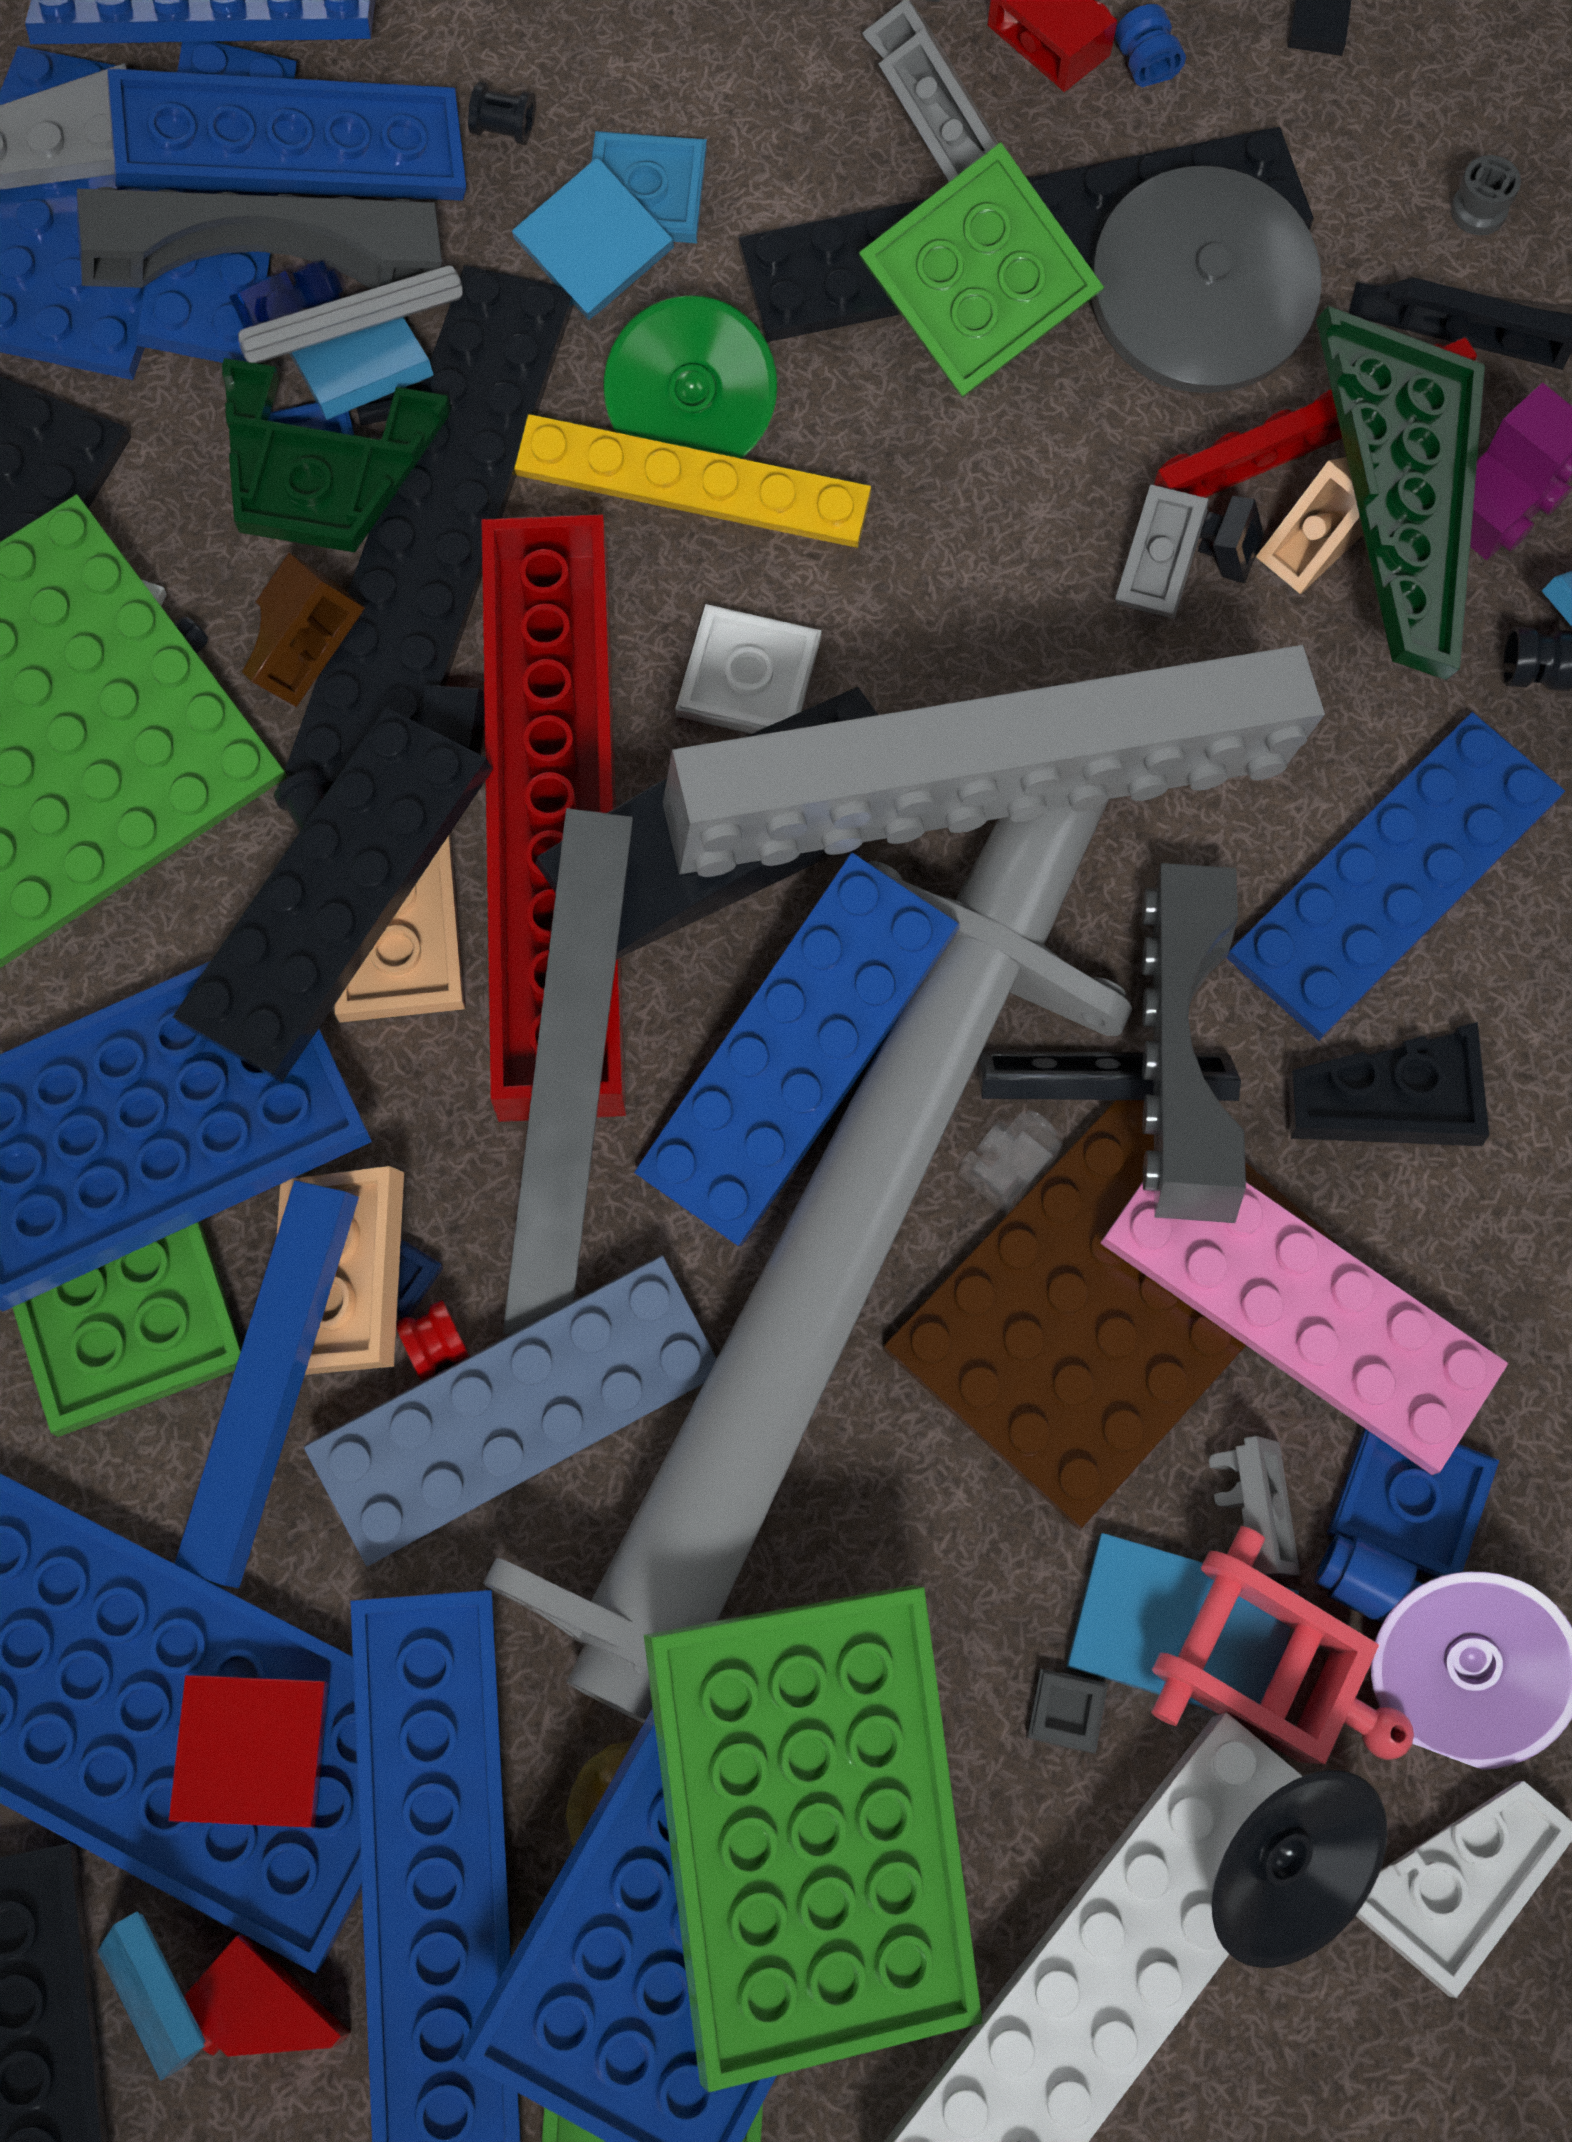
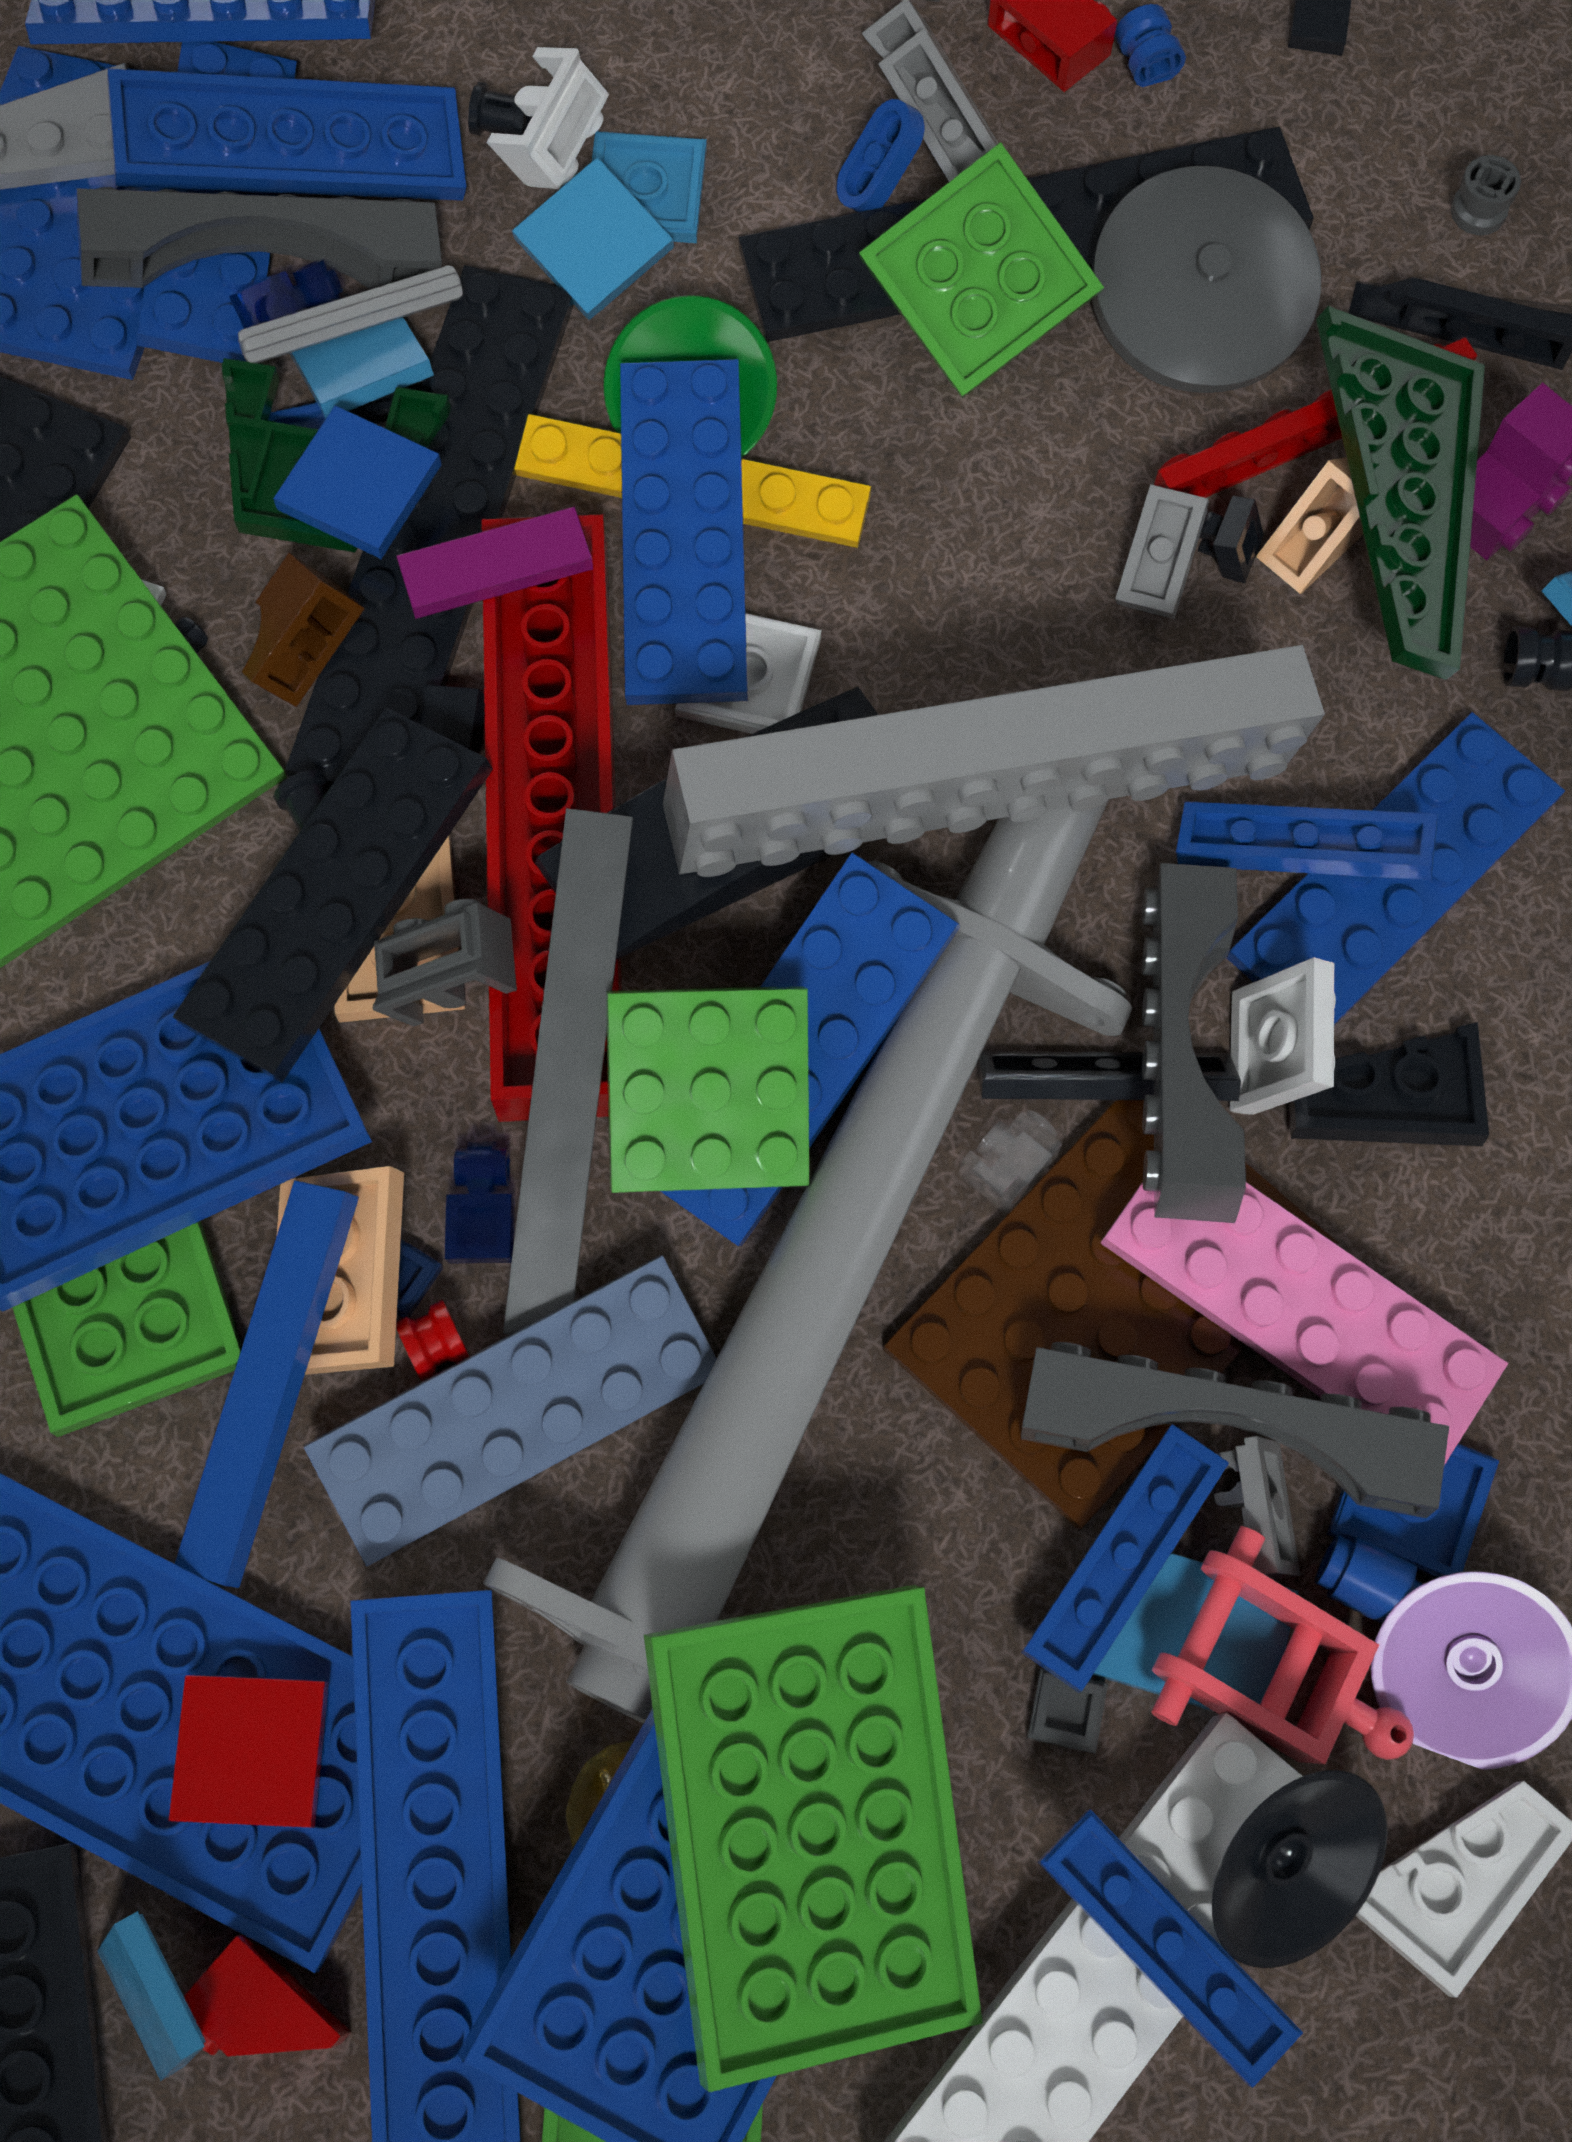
(357, 482): none -> blue tile
(480, 1223): none -> clear blue plate
(484, 957): none -> dark grey window
(495, 562): none -> magenta tile
(560, 121): none -> white window
(683, 533): none -> blue plate
(708, 1088): none -> bright green plate
(880, 156): none -> blue plate
(1125, 1558): none -> blue plate
(1170, 1948): none -> blue tile
(1284, 1036): none -> white plate
(1308, 840): none -> blue plate
(1374, 1456): none -> dark grey arch

